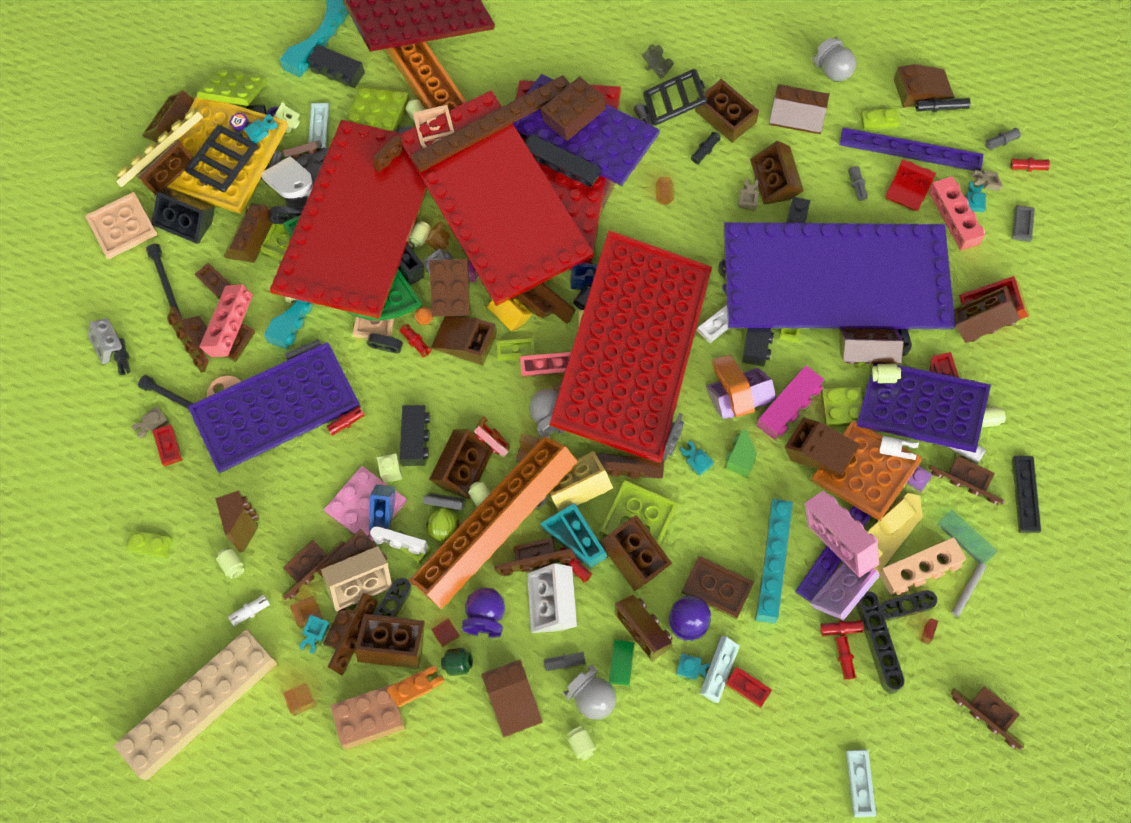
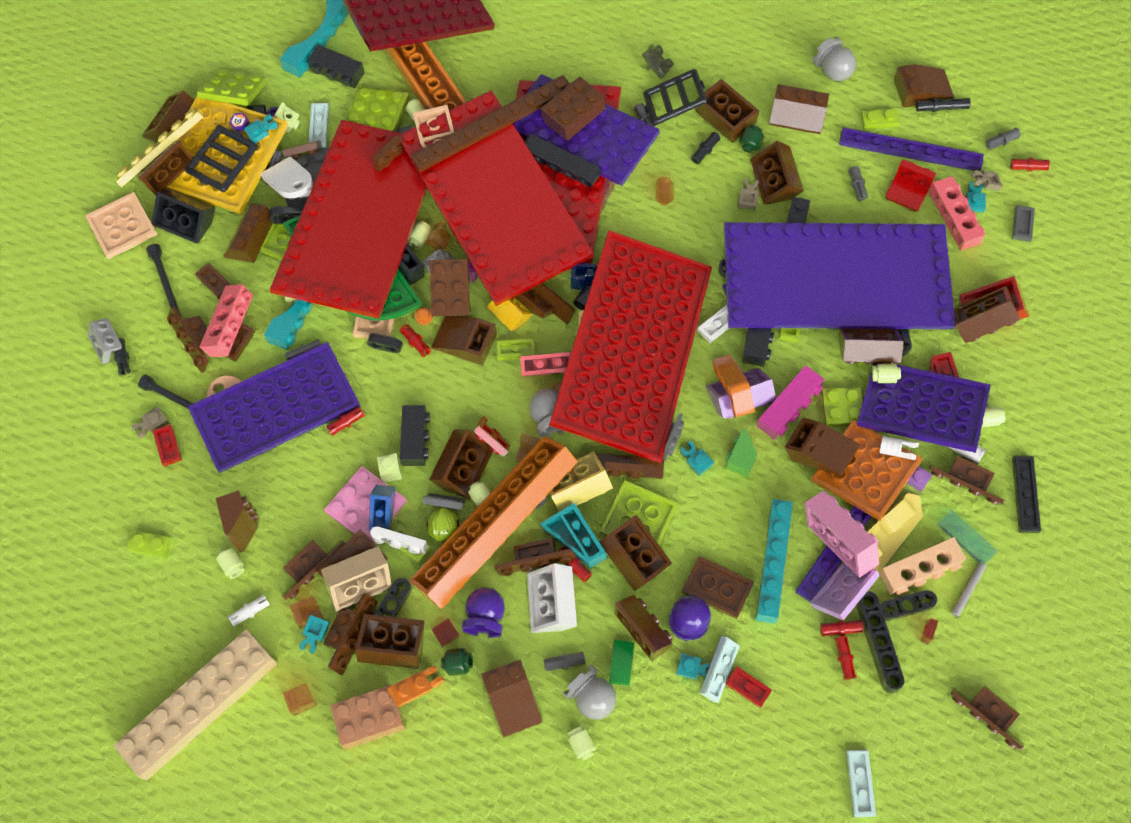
(751, 138): none -> dark green head

